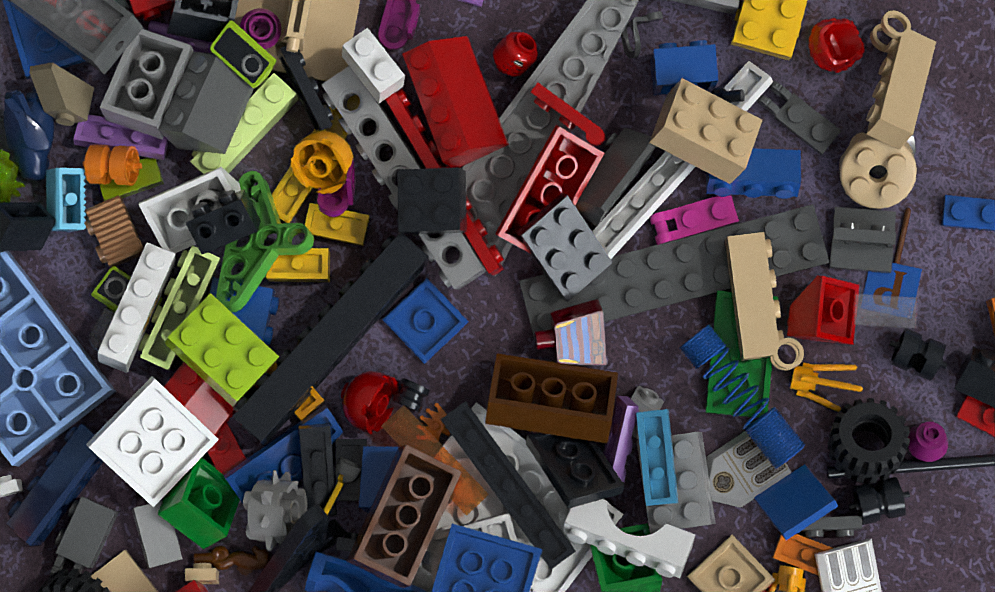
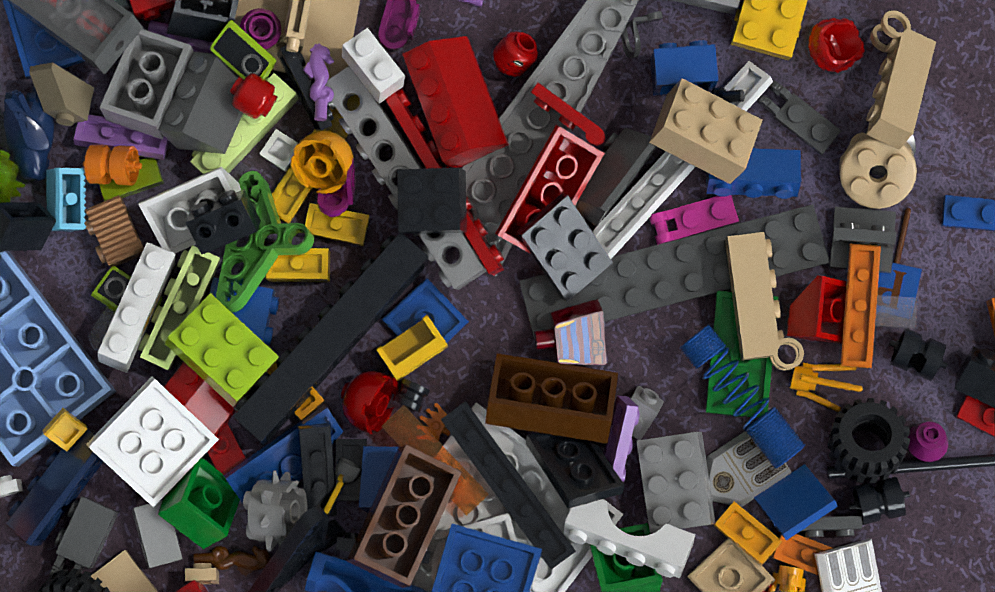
(64, 429): none -> yellow tile
(253, 96): none -> red head
(279, 150): none -> white plate
(317, 69): none -> medium lavender animal
(412, 348): none -> yellow panel
(657, 457): dark azure plate -> none
(748, 533): none -> light orange plate
(860, 305): none -> orange tile

